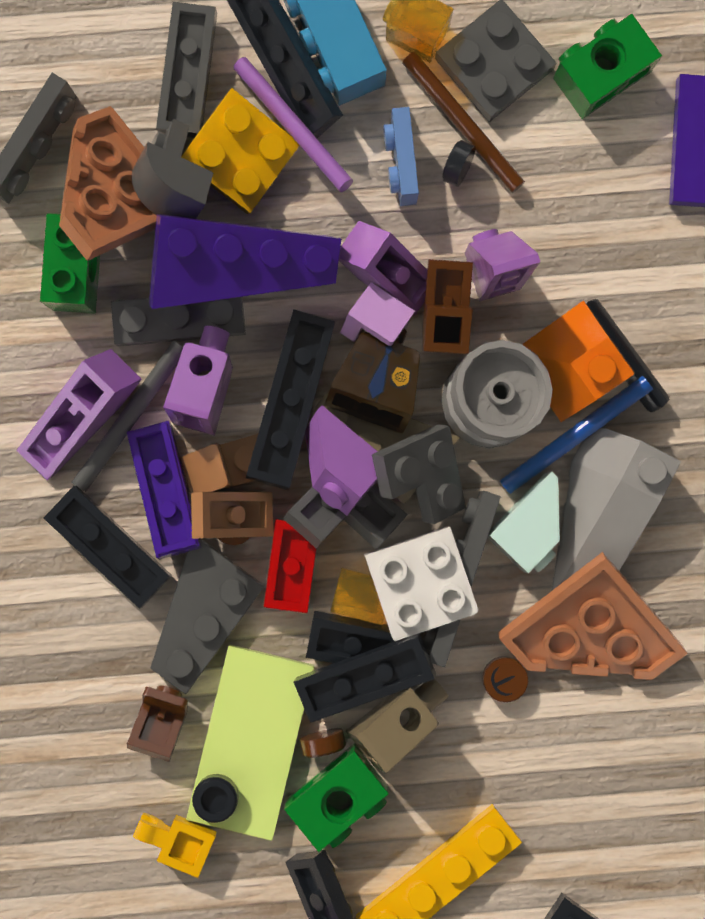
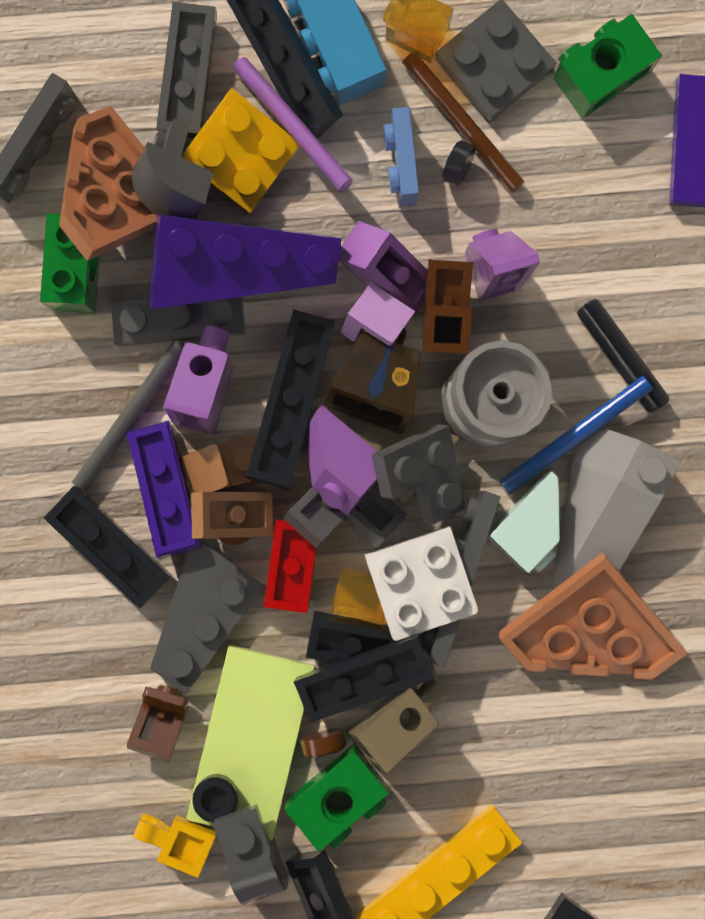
(78, 411): medium lavender slope -> none
(251, 858): none -> dark grey brick
(505, 679): reddish brown tile -> none
(579, 360): orange slope -> none

